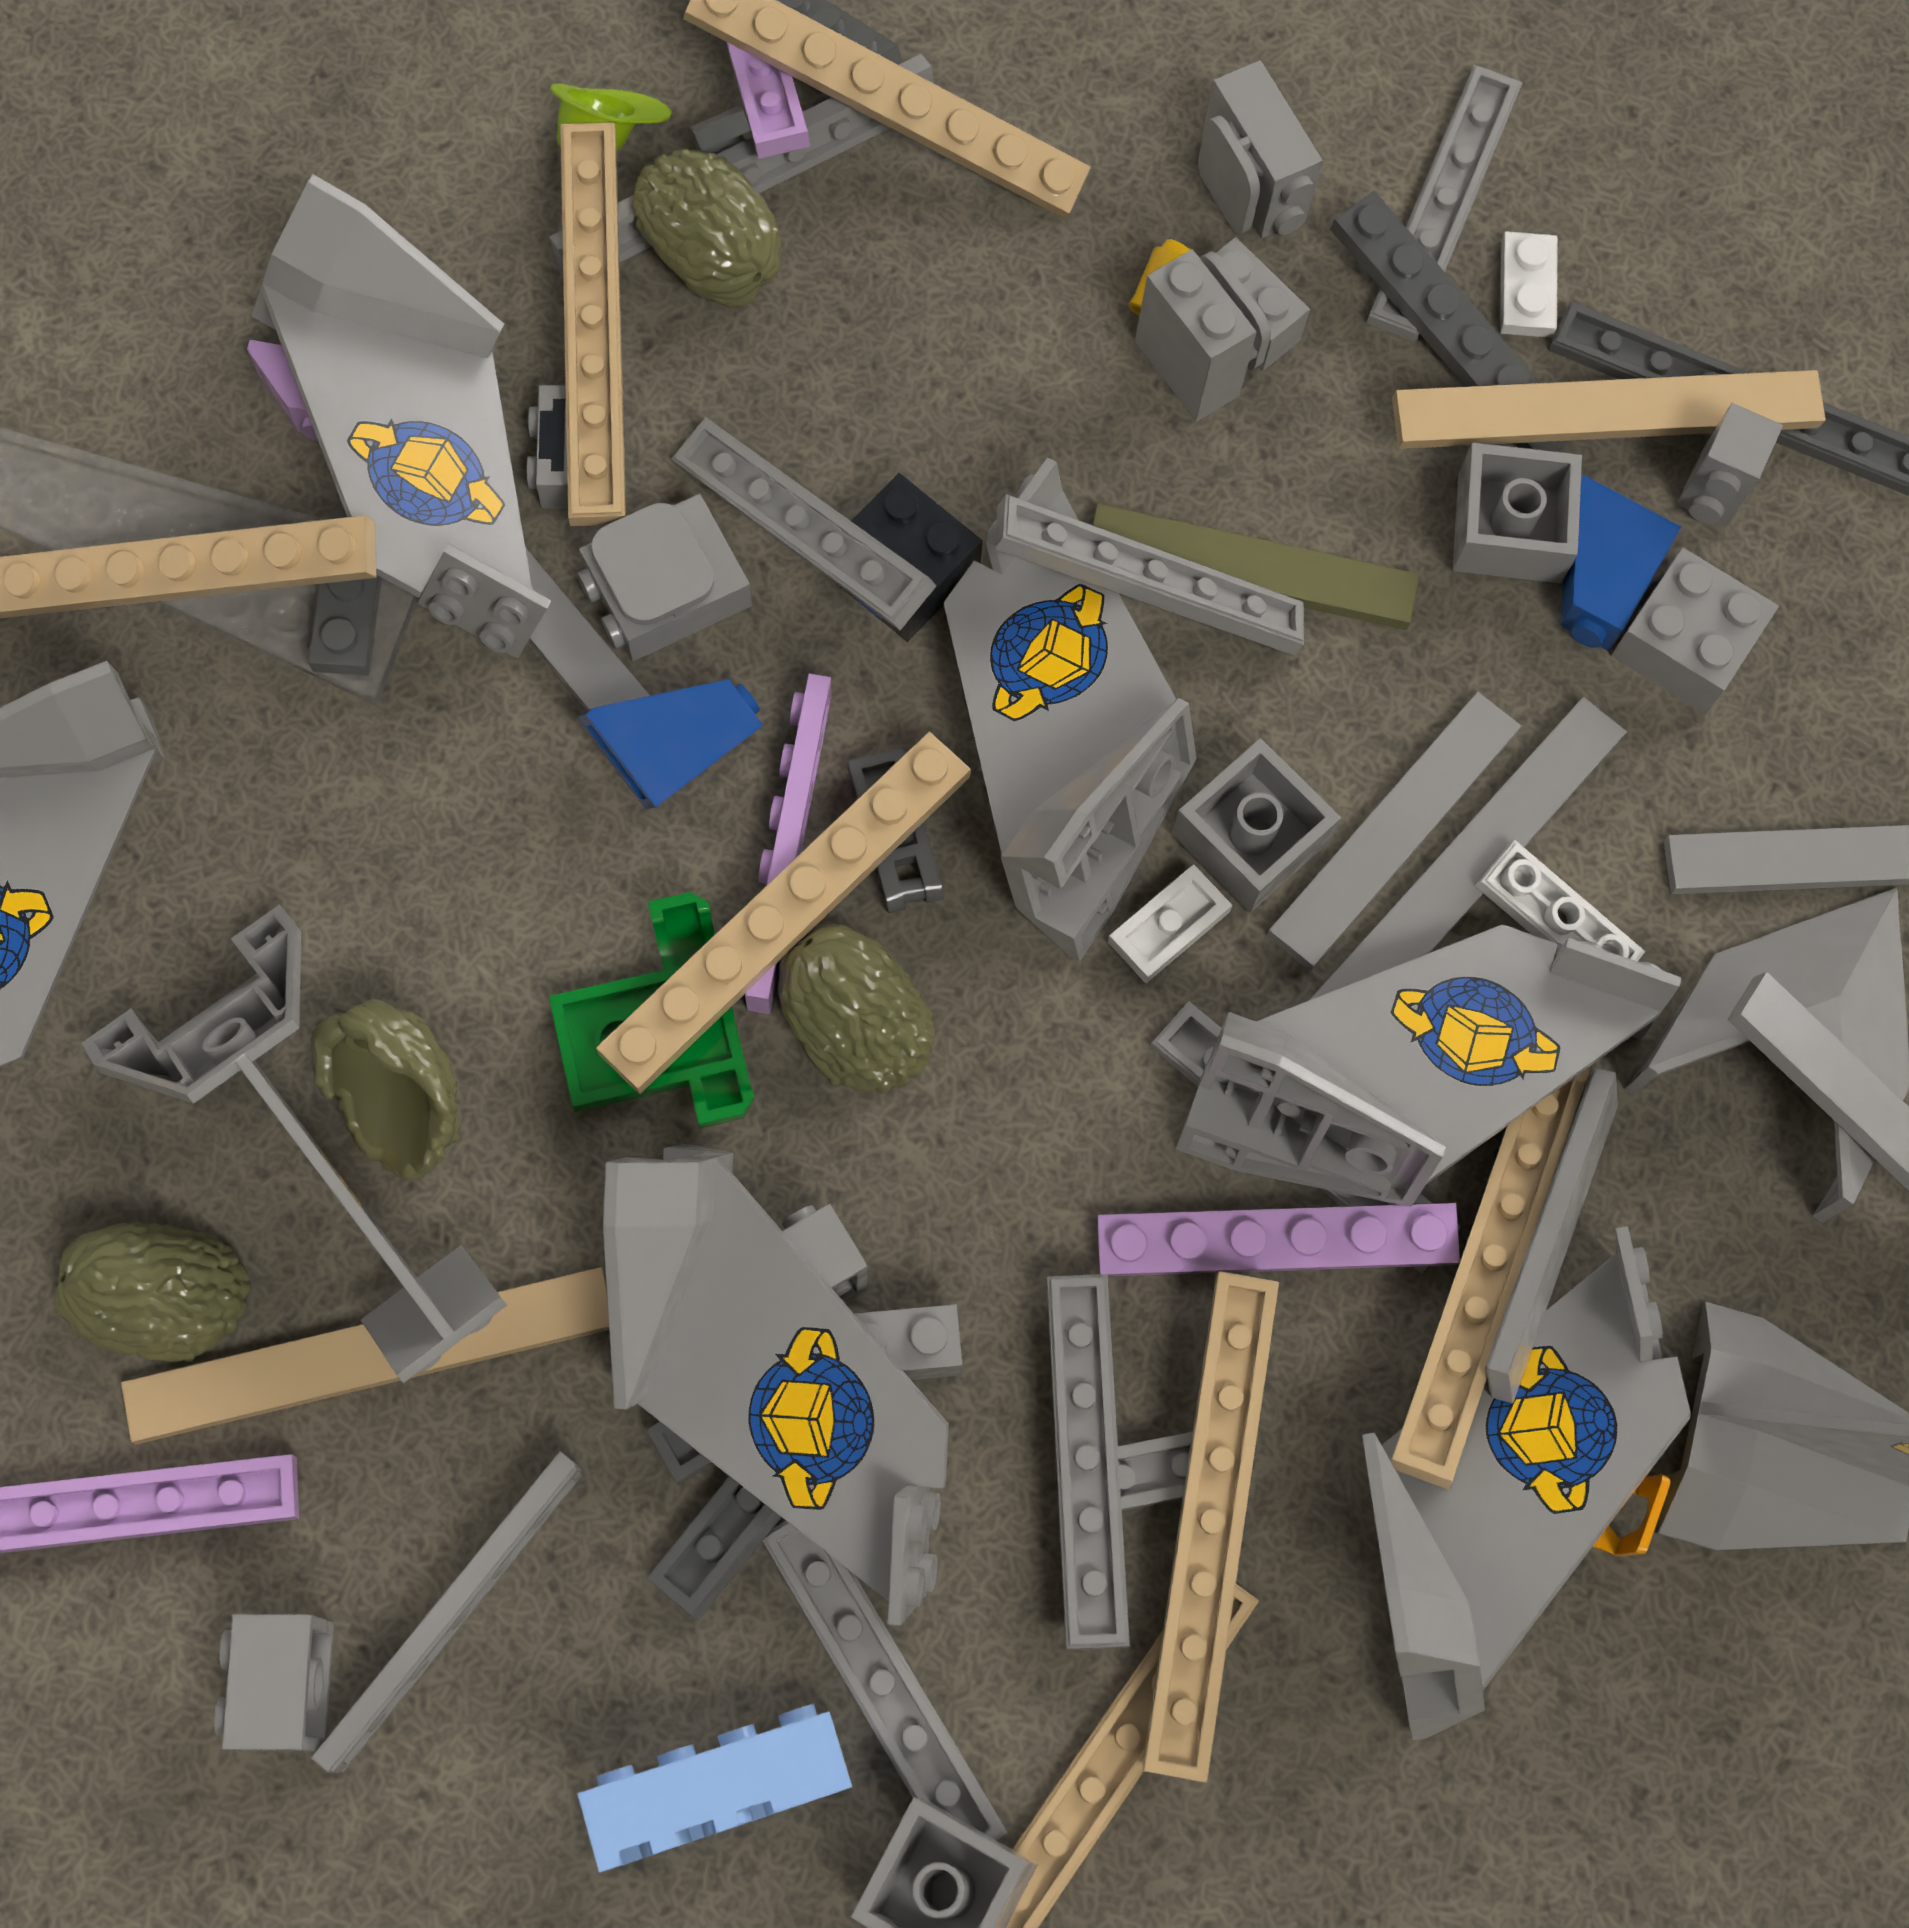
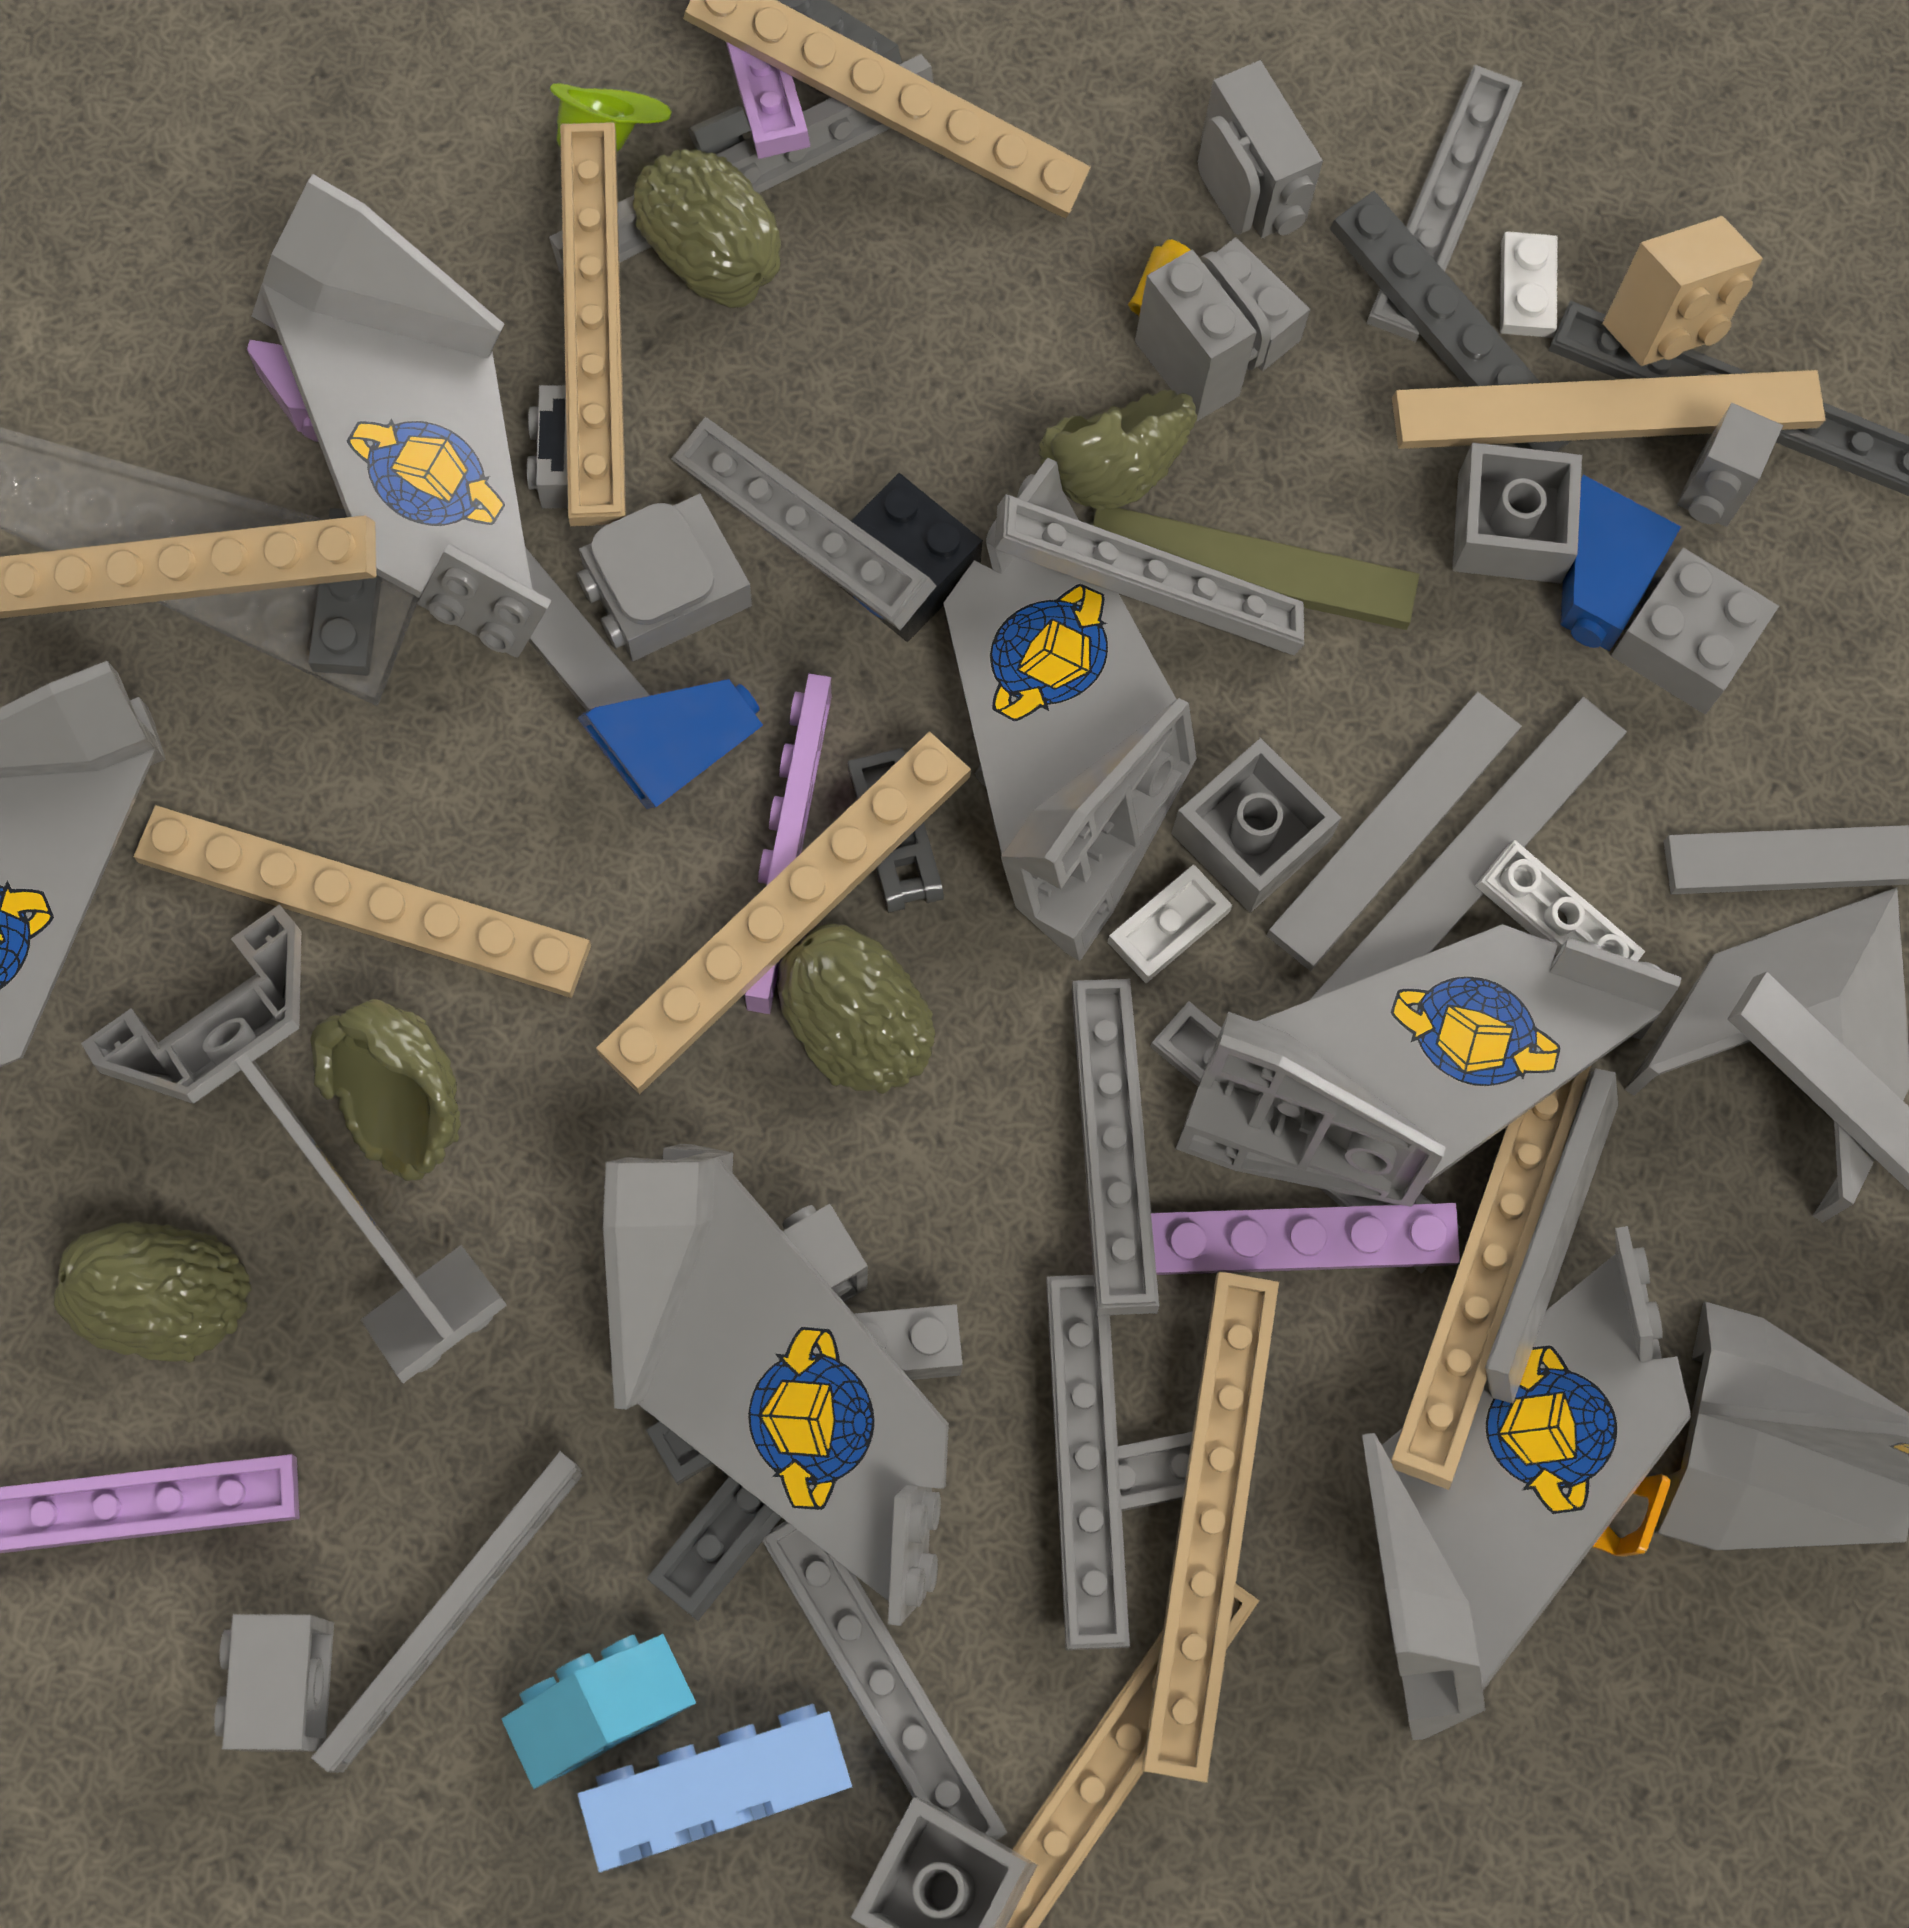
(351, 1361): tan tile -> none
(363, 901): none -> tan plate
(596, 1706): none -> medium azure brick
(710, 1066): green piece -> none
(1114, 1148): none -> light grey tile
(1121, 452): none -> olive hair
(1682, 290): none -> tan brick

